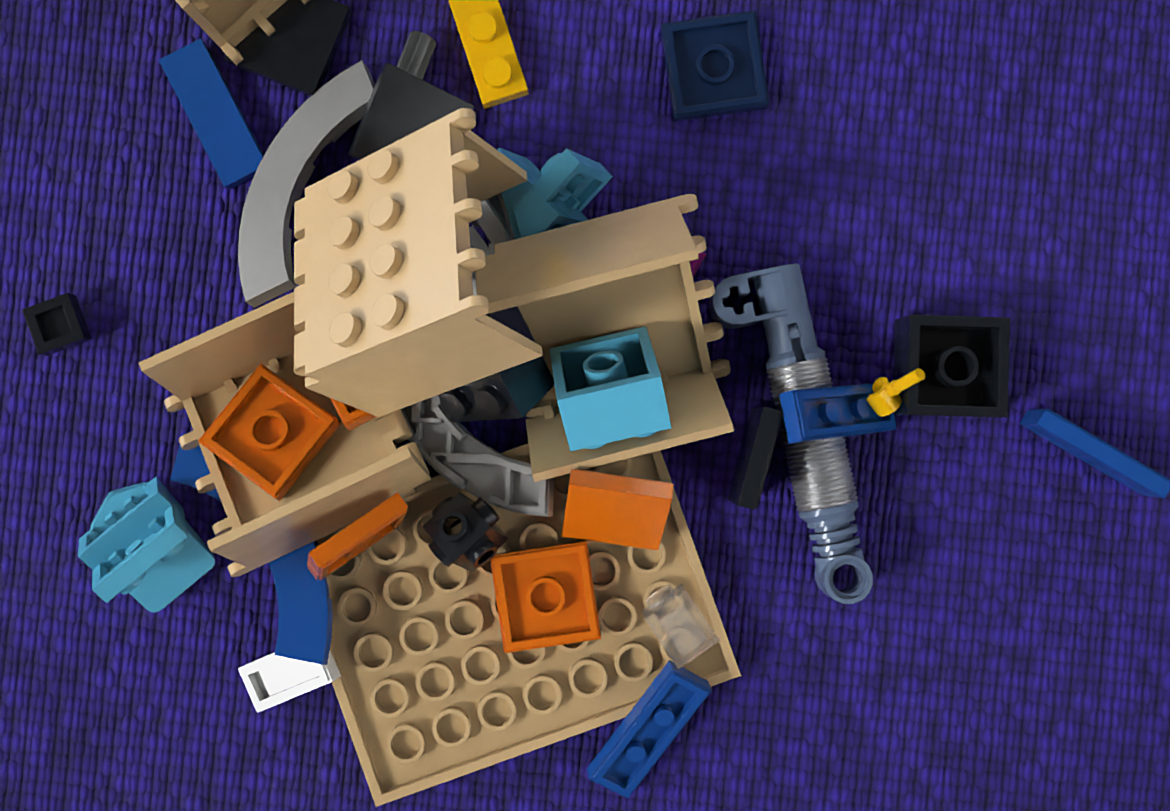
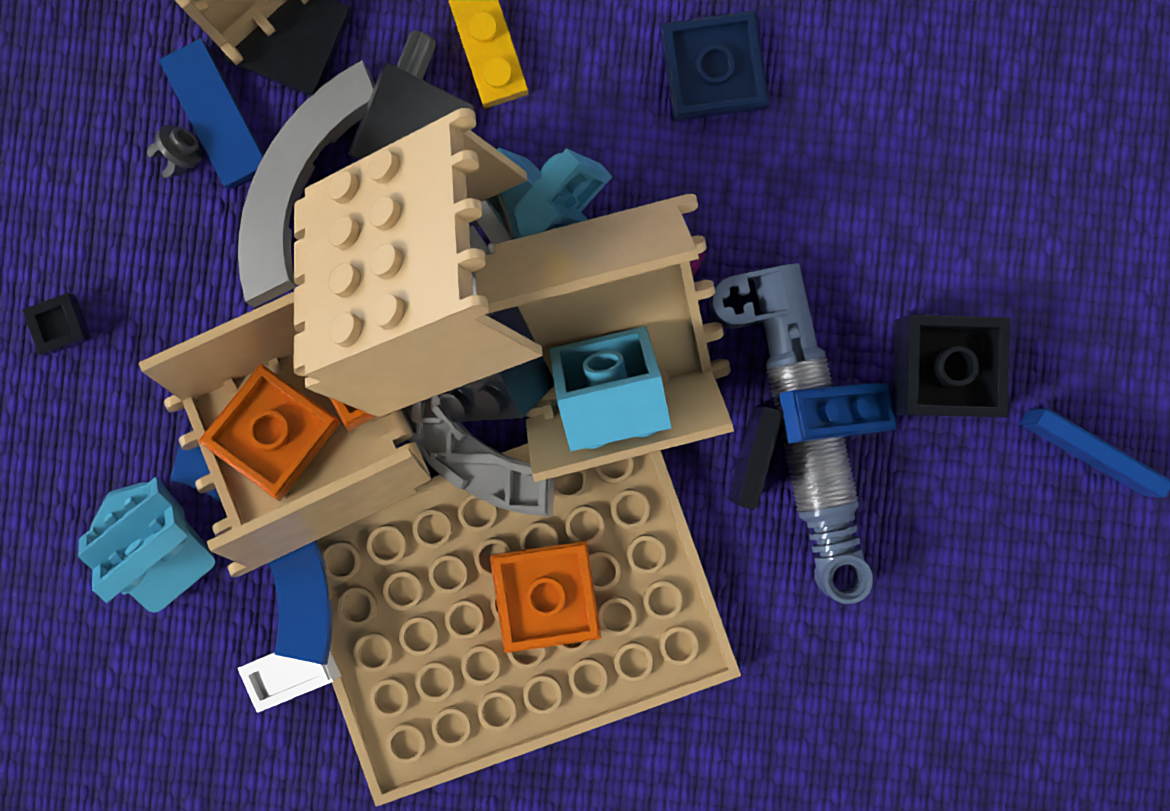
(178, 147): none -> dark grey plate
(357, 537): orange tile -> none
(464, 532): black brick -> none
(616, 509): orange tile -> none
(648, 729): blue tile -> none
(679, 624): clear brick -> none
(886, 393): yellow hand -> none

